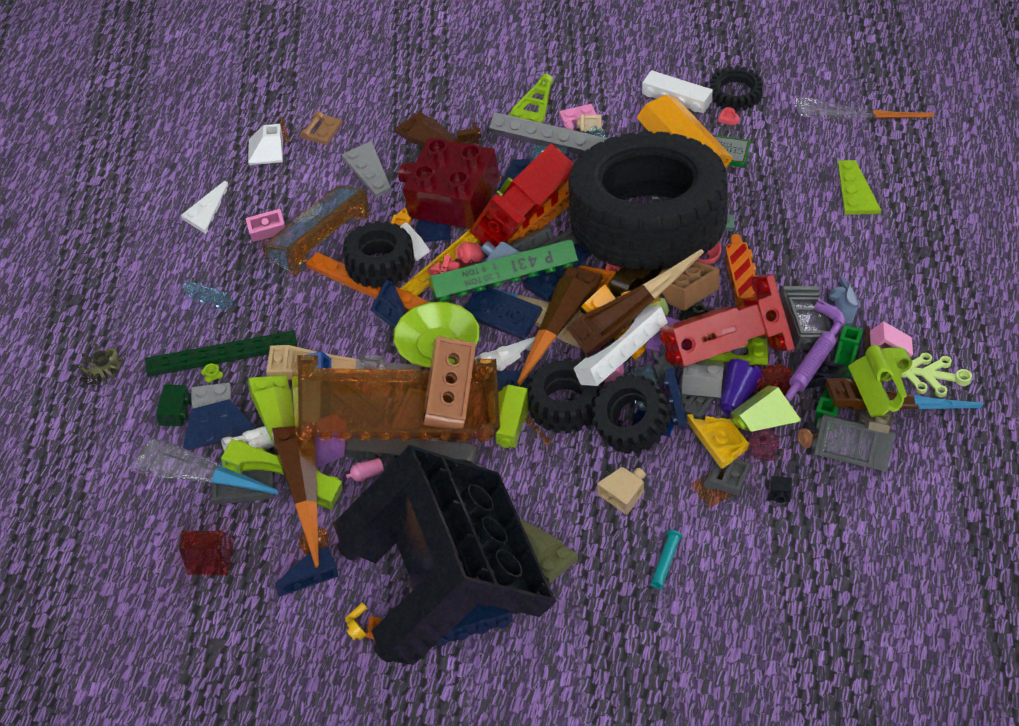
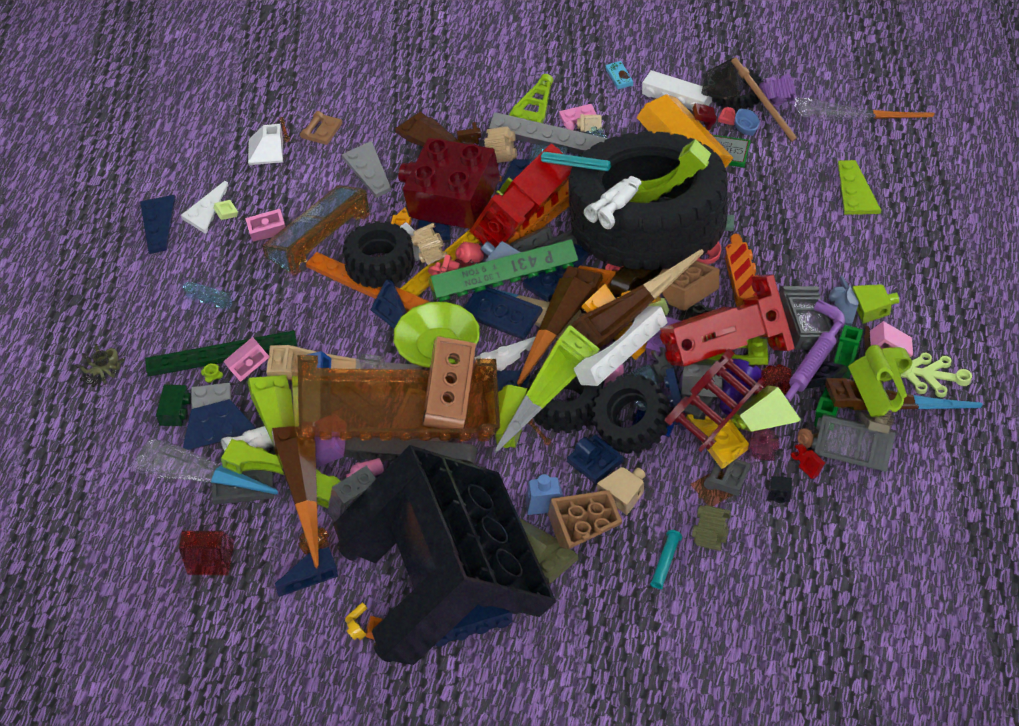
(157, 221): none -> dark blue wing
(225, 209): none -> yellowish green plate
(246, 359): none -> bright pink brick
(348, 491): none -> dark grey door
(429, 244): none -> tan brick
(502, 141): none -> tan brick
(540, 493): none -> medium blue torso
(551, 379): none -> lime plate
(576, 161): none -> teal axle
(582, 517): none -> medium nougat wedge
(594, 458): none -> dark blue plate
(612, 200): none -> white piece
(619, 75): none -> medium azure tile
(692, 158): none -> lime arch
(704, 113): none -> dark red bracket
(707, 382): none -> dark red fence
(711, 527): none -> olive brick
(722, 81): none -> clear smoke slope
(744, 73): none -> medium nougat bar
(746, 121): none -> medium blue hat
(779, 90): none -> medium lavender brick
(809, 461): none -> red plate
(874, 302): none -> lime torso

